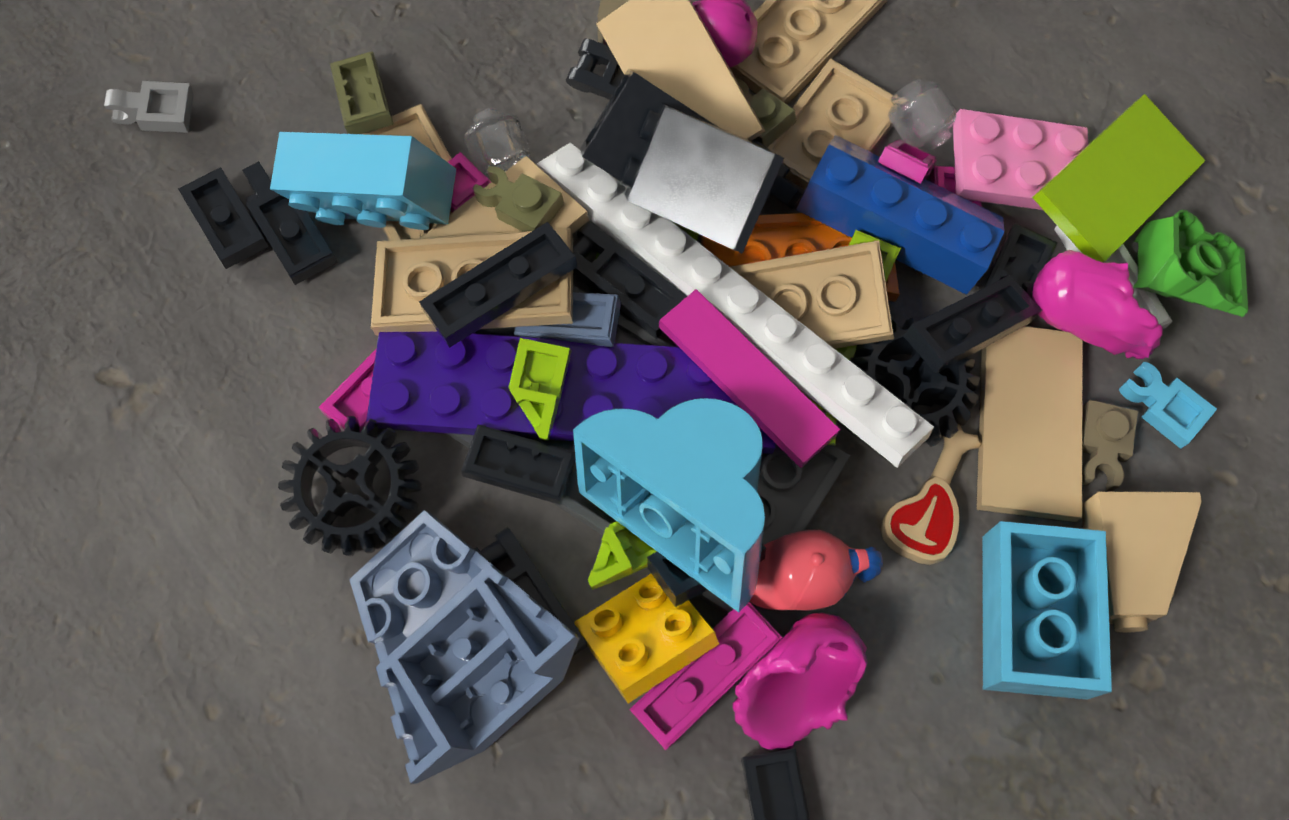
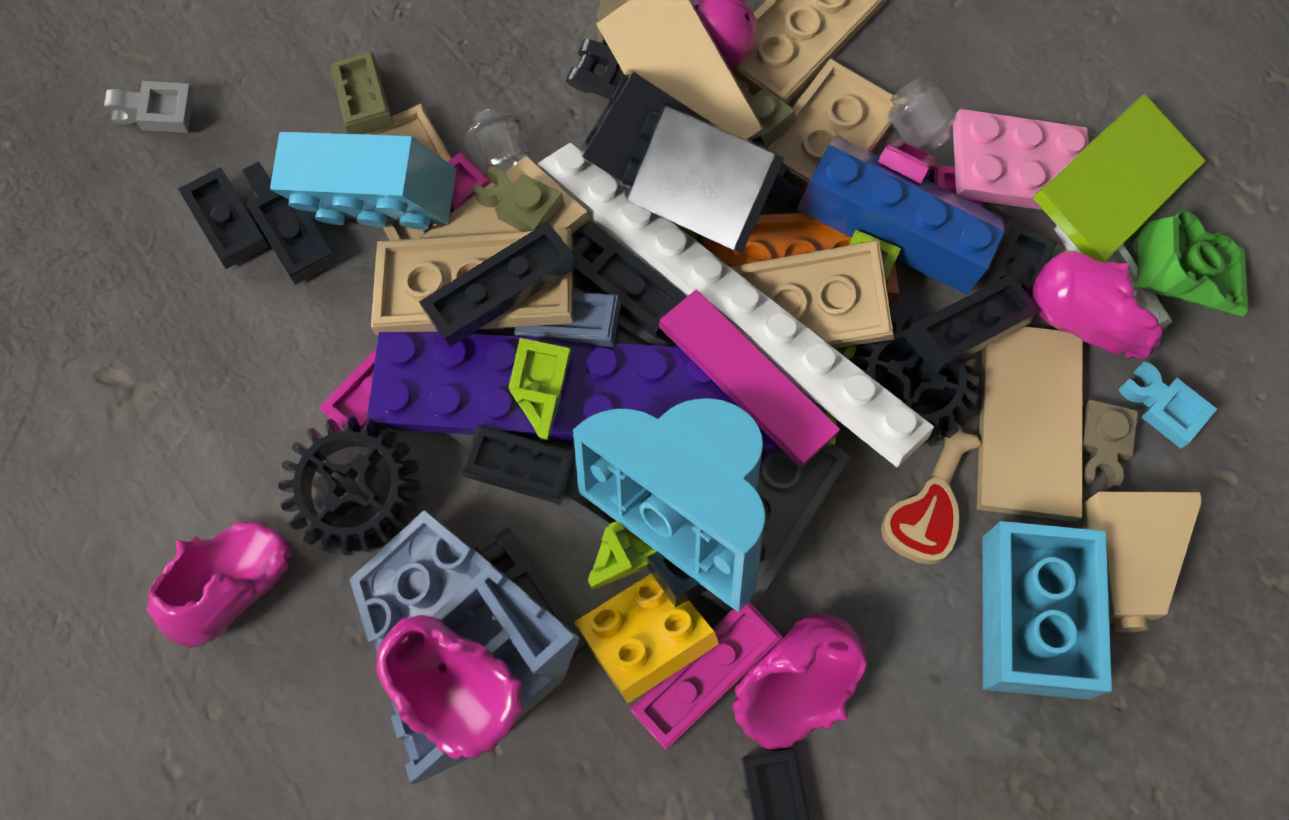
(216, 581): none -> dark pink piece
(448, 687): none -> dark pink piece
(811, 571): coral hair -> none

